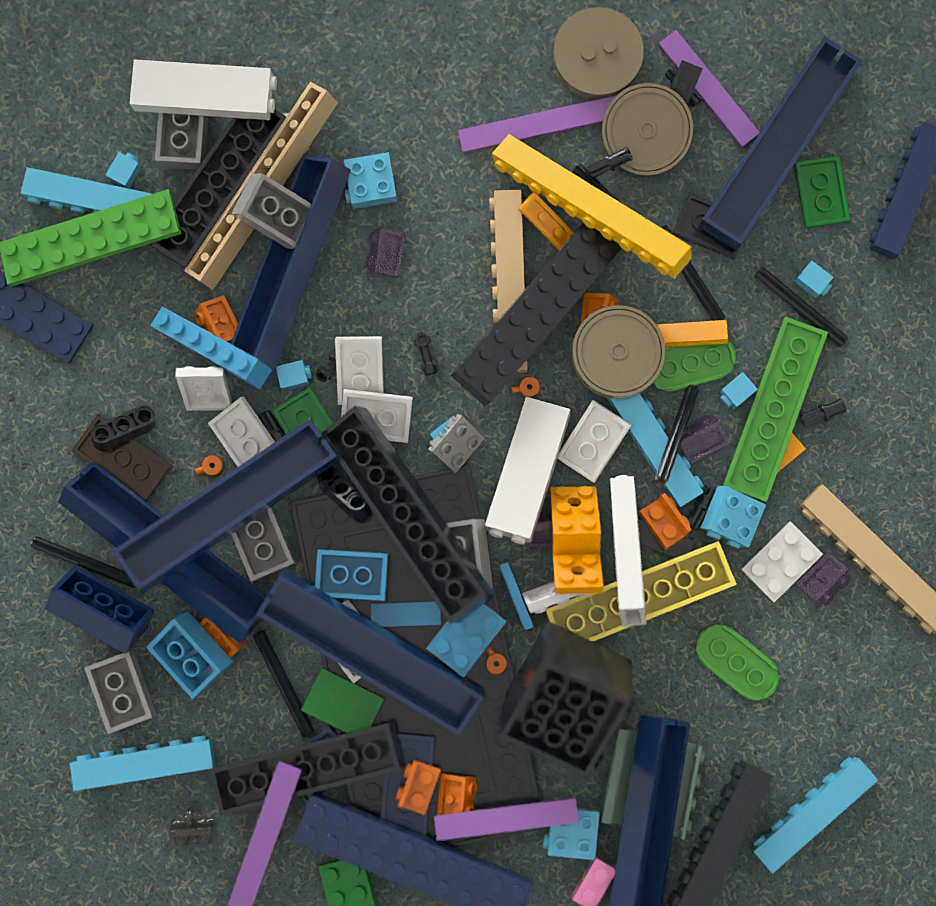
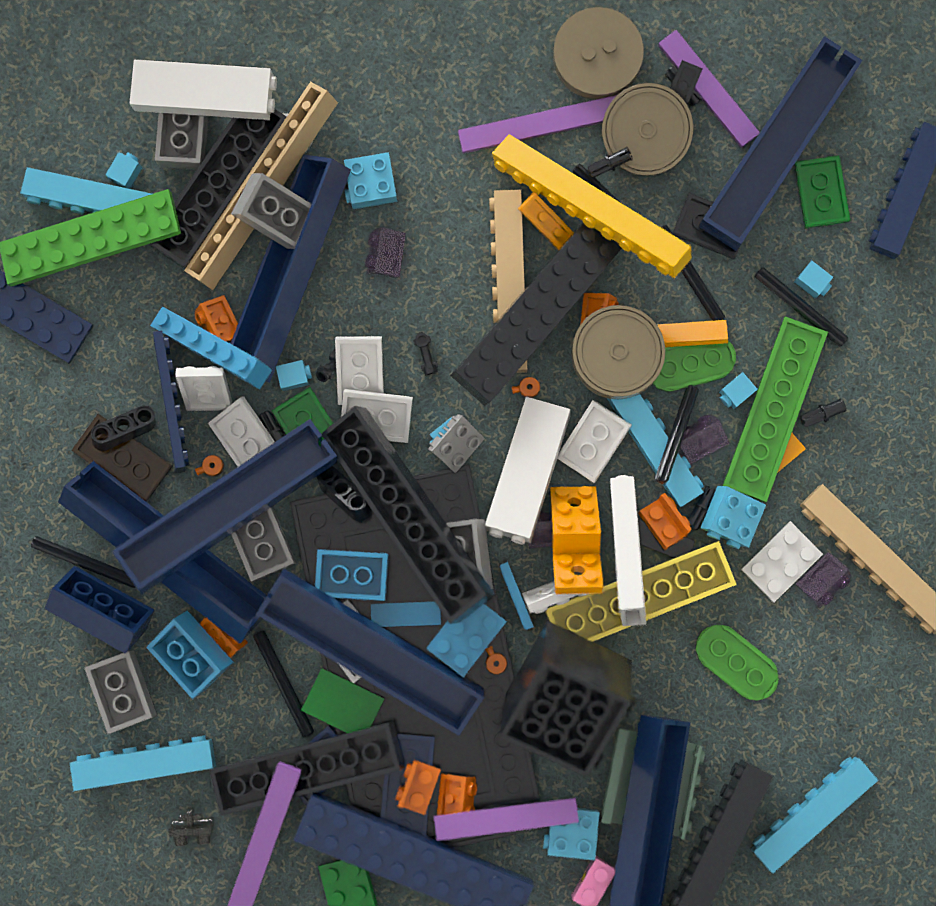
(169, 394): none -> dark blue plate

